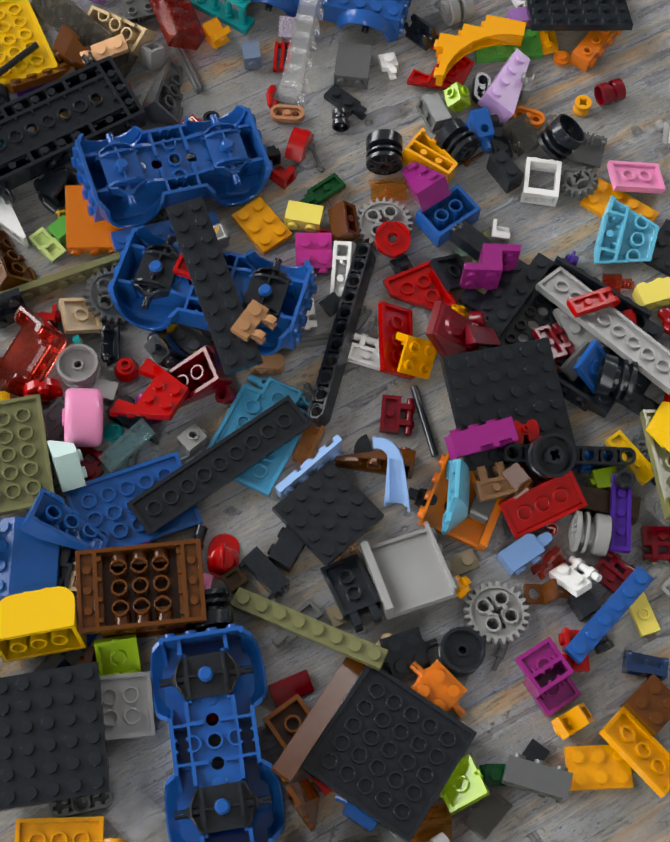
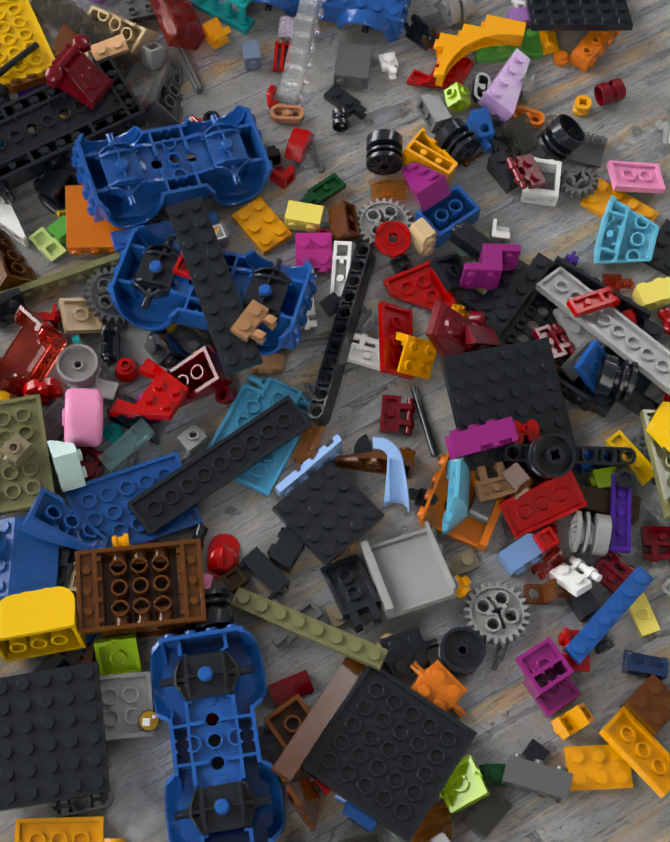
(16, 451): none -> dark tan brick
(78, 74): none -> dark red piece
(121, 540): none -> light orange wheel
(148, 721): none -> tile
(422, 237): none -> tan brick
(526, 172): none -> dark red plate
(546, 539): none -> red tile

